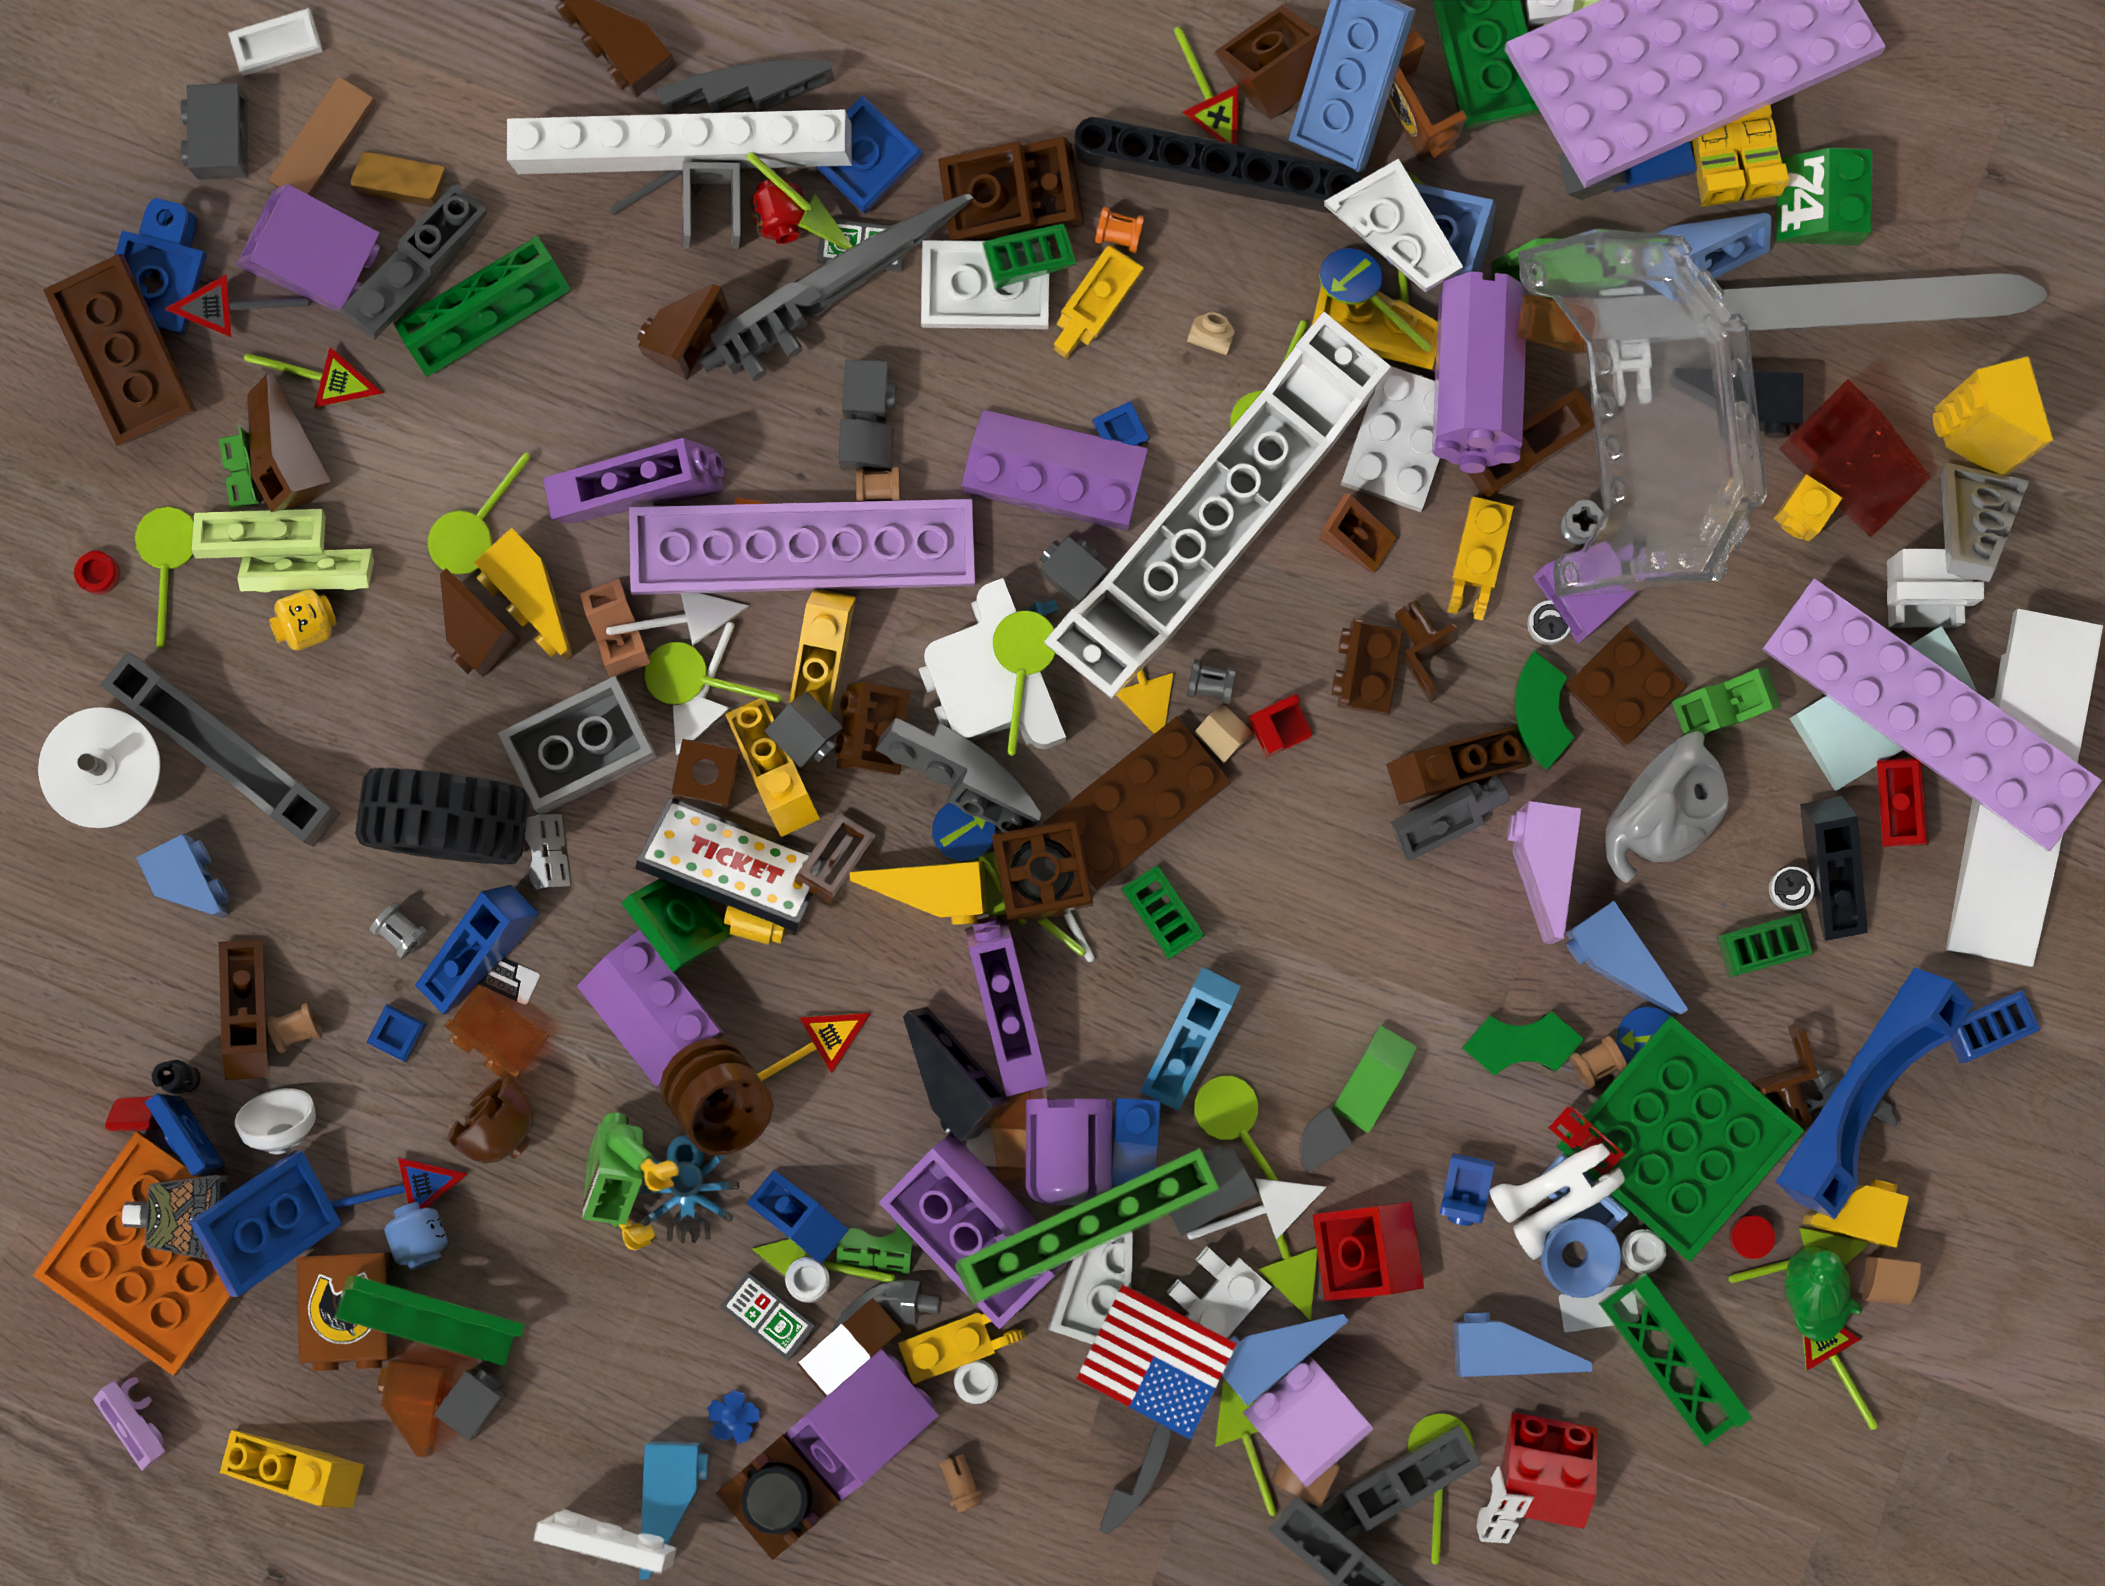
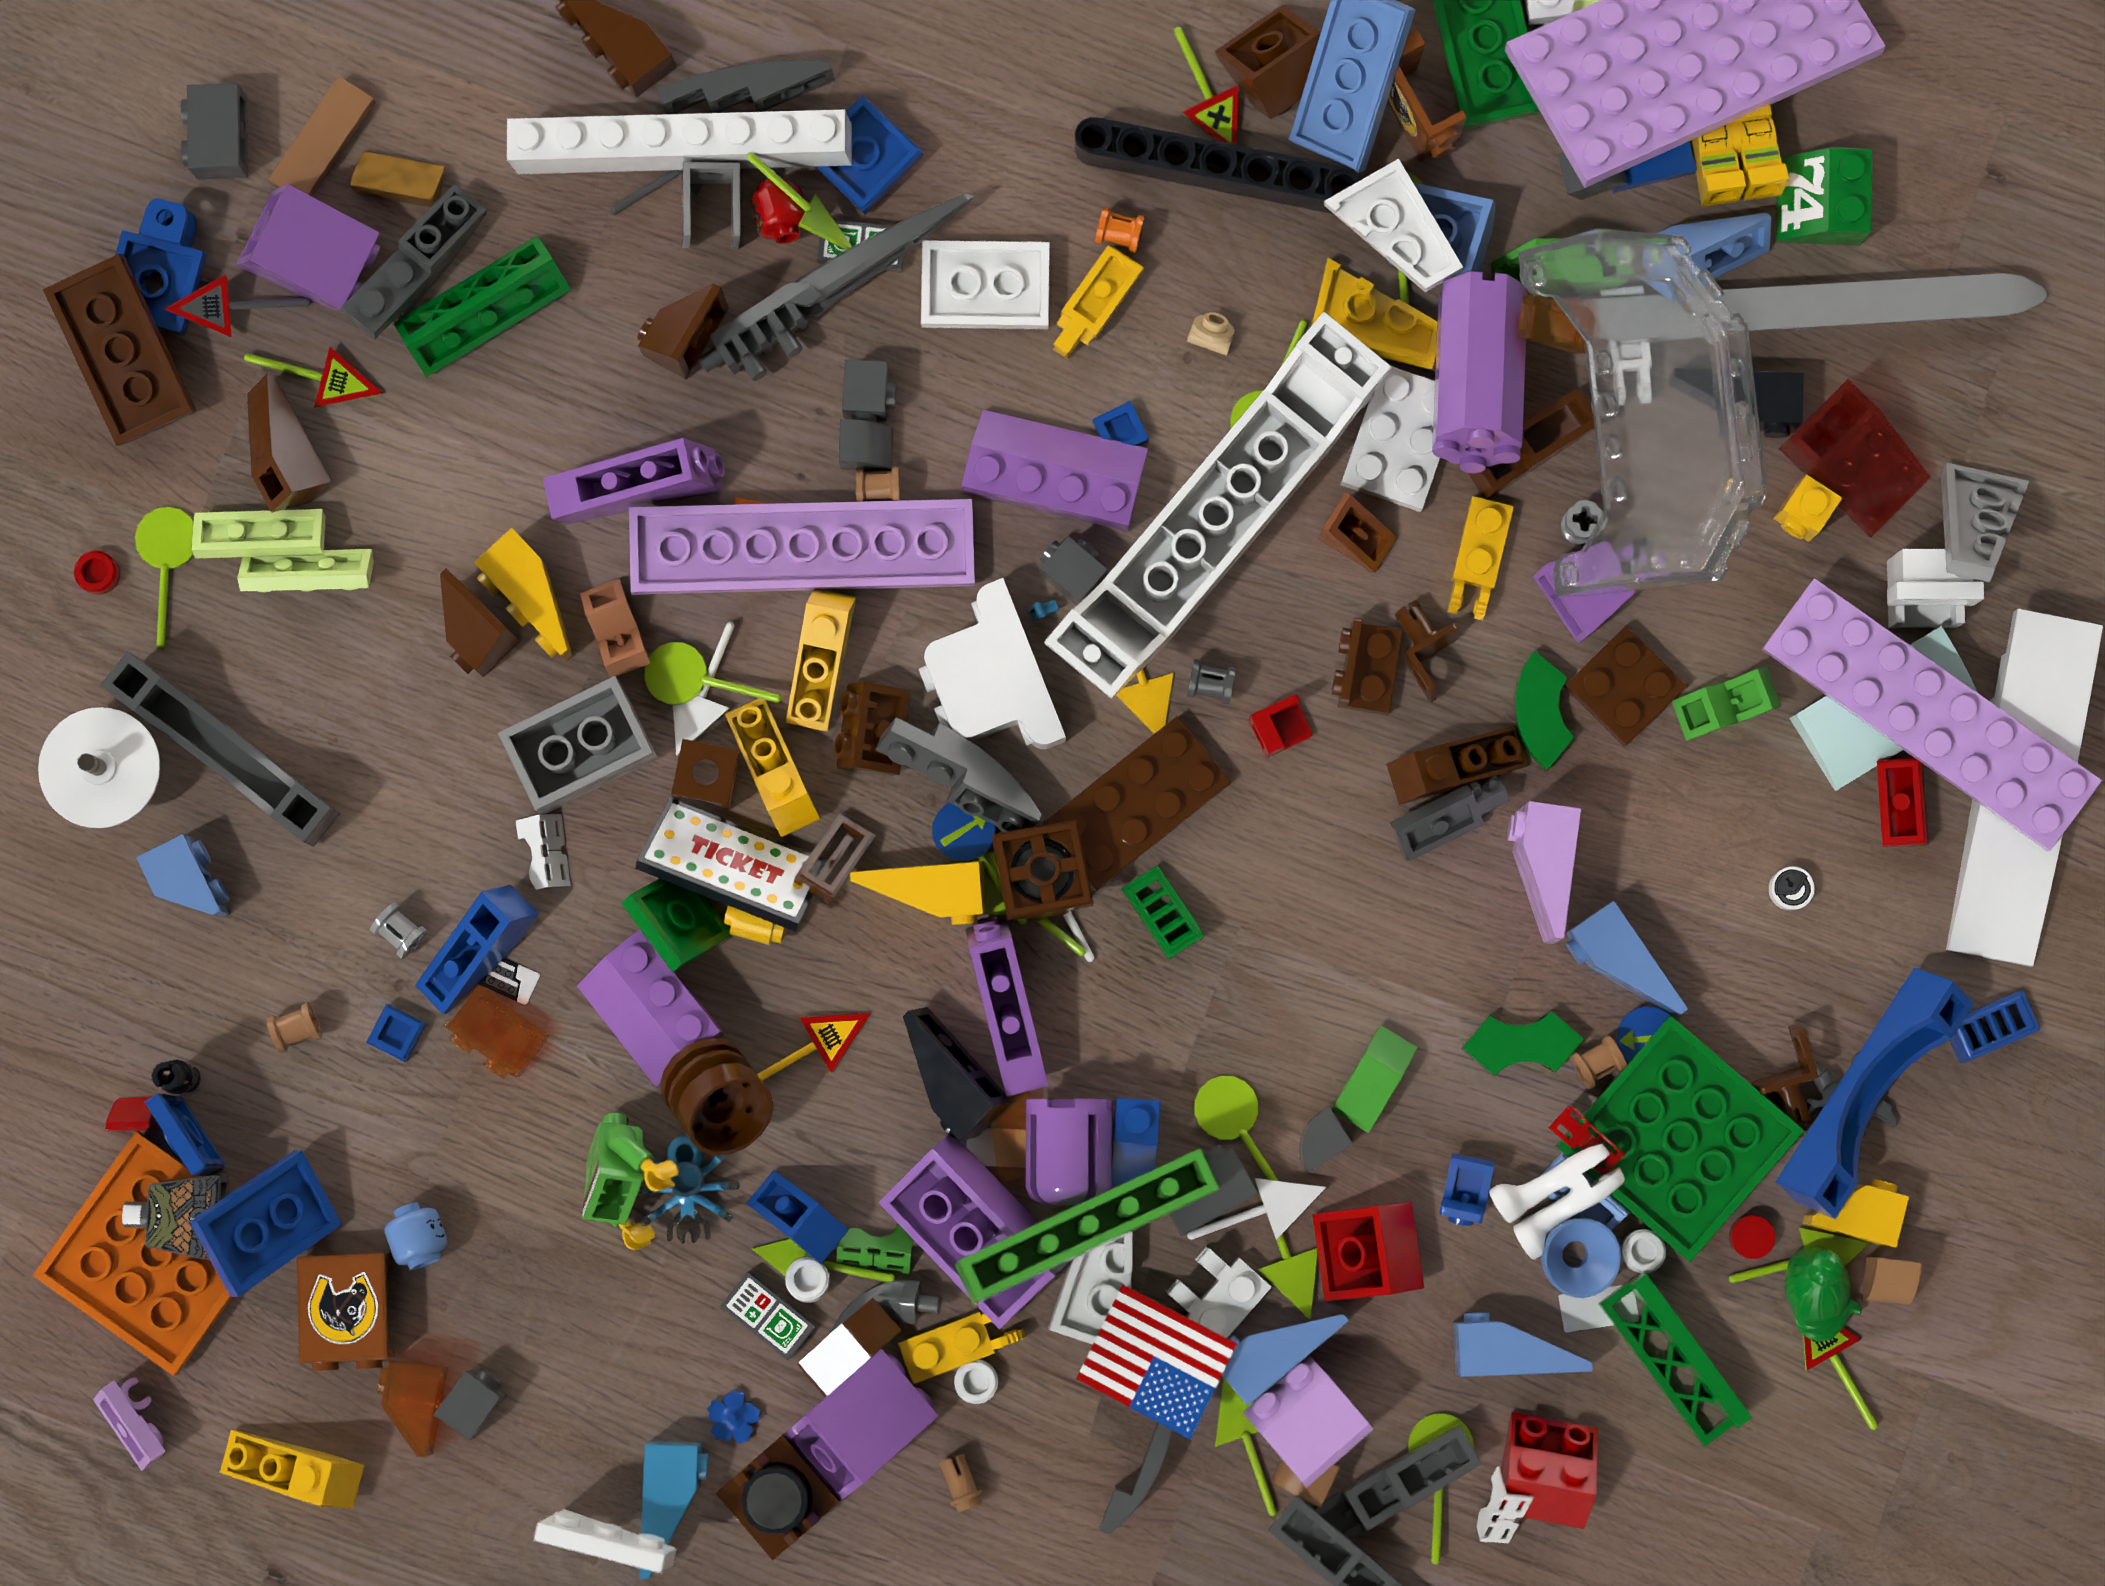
(243, 1010): reddish brown slope -> none
(244, 481): bright green piece -> none
(275, 42): white tile -> none
(276, 1120): white piece -> none
(303, 619): yellow head -> none
(421, 1183): piece -> none
(427, 1320): green fence -> none
(442, 816): black tyre -> none
(462, 536): lime piece -> none
(495, 1124): reddish brown cylinder -> none
(702, 614): white piece -> none
(805, 730): dark grey brick -> none
(1012, 189): reddish brown slope -> none
(1021, 273): green slope -> none
(1021, 650): lime piece -> none
(1190, 1038): dark azure slope -> none
(1222, 733): tan slope -> none
(1356, 278): blue piece -> none
(1547, 624): tile -> none
(1668, 807): light grey piece -> none
(1732, 955): green slope -> none
(1835, 866): black slope -> none
(1995, 417): yellow slope -> none

